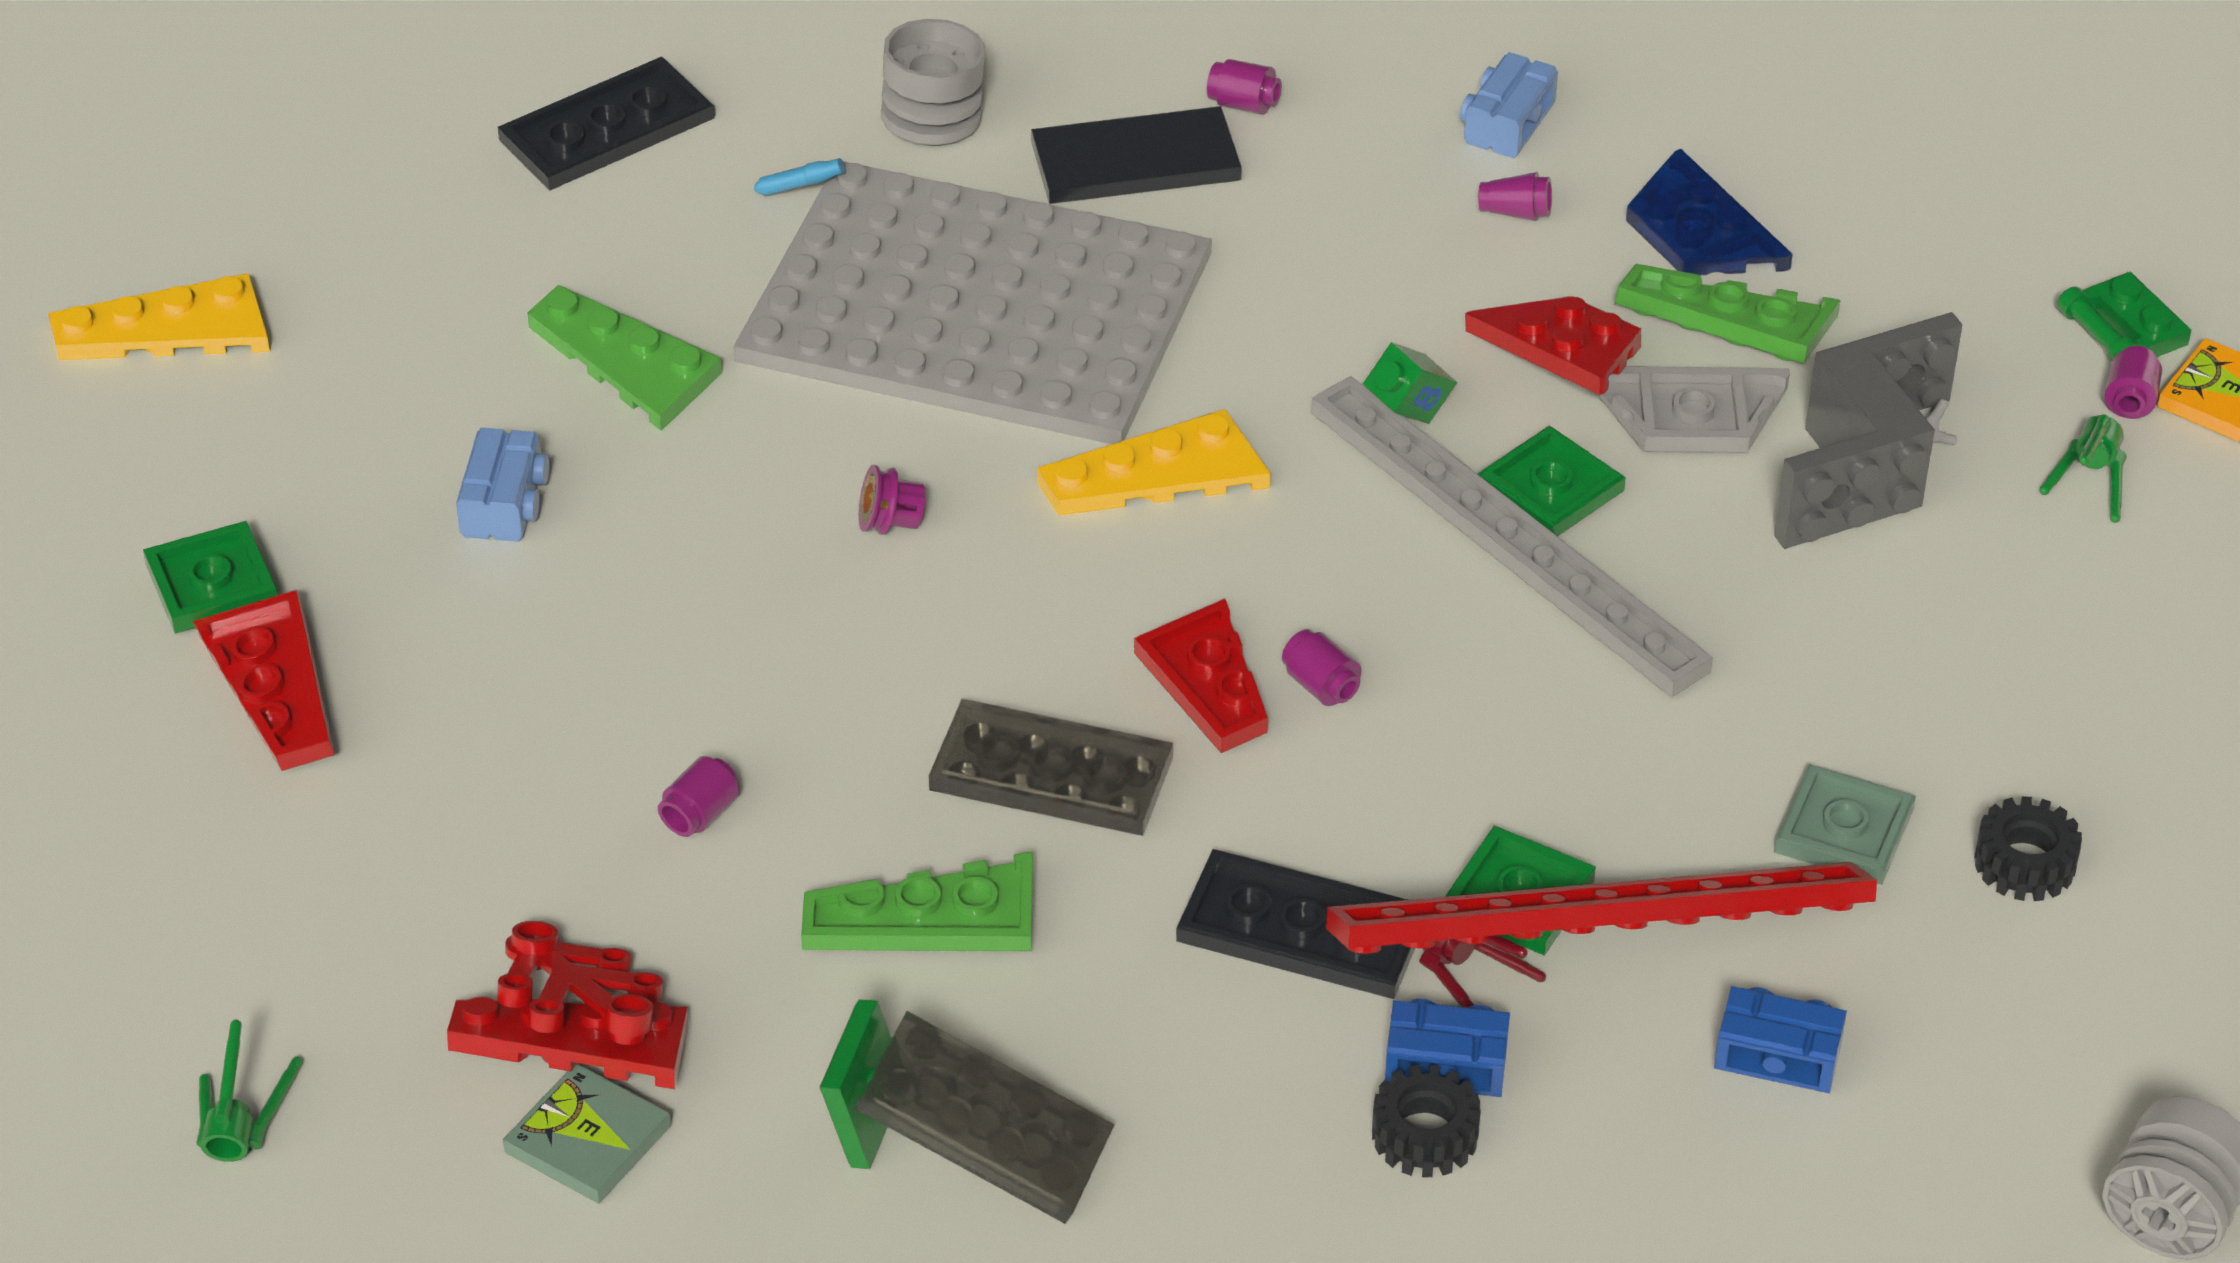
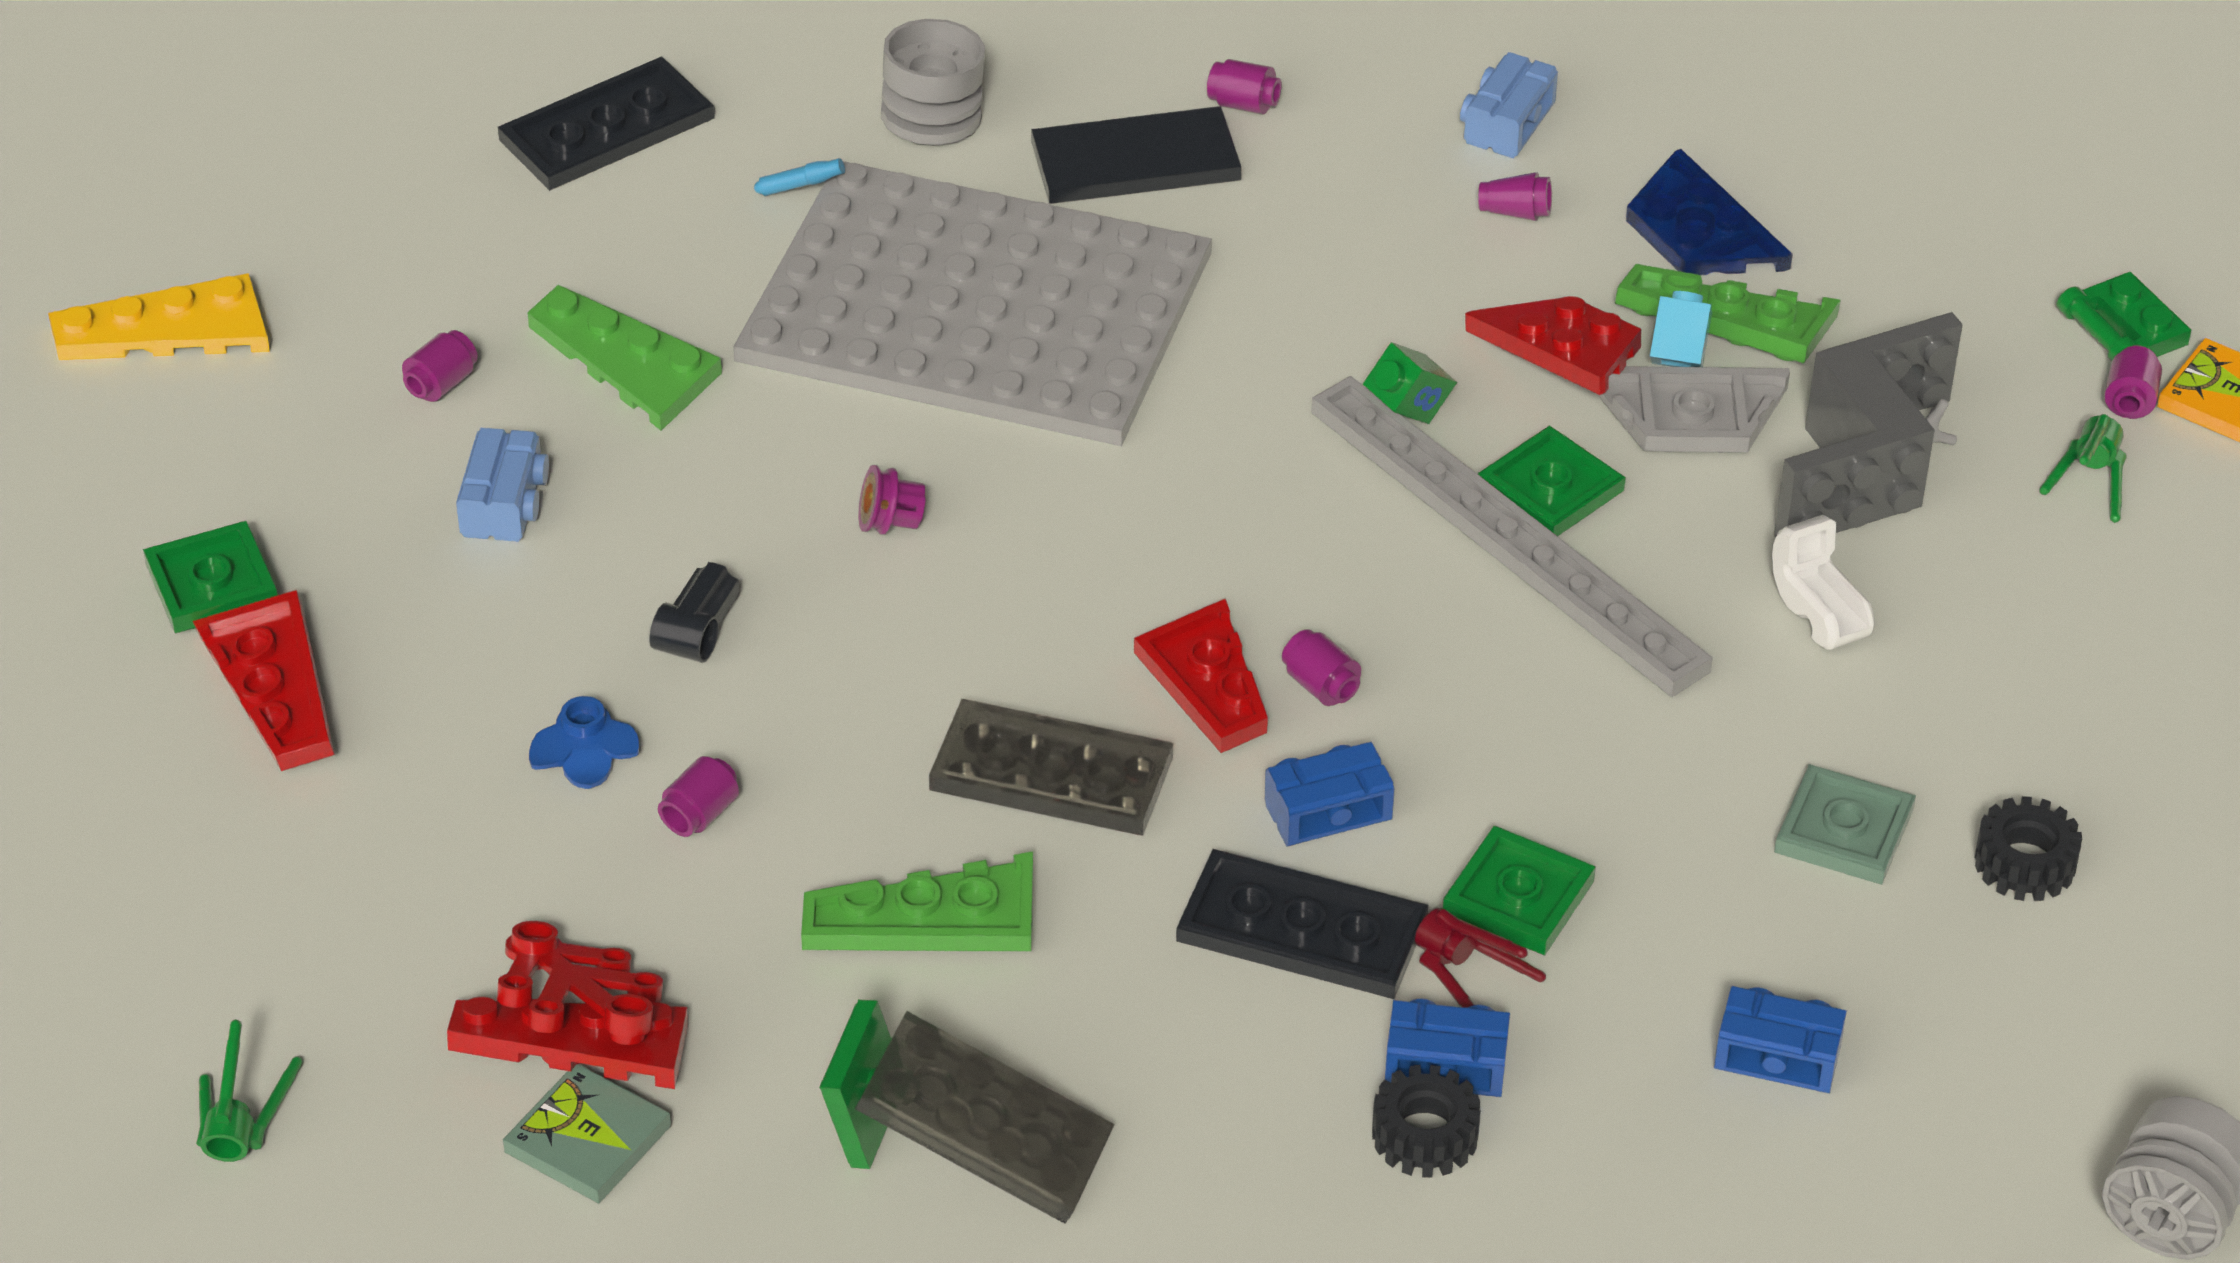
(439, 365): none -> magenta brick
(583, 743): none -> blue plate
(692, 623): none -> black piece
(1154, 466): yellow wing -> none
(1328, 793): none -> blue brick
(1583, 907): red plate -> none
(1681, 330): none -> medium azure brick
(1816, 587): none -> white animal

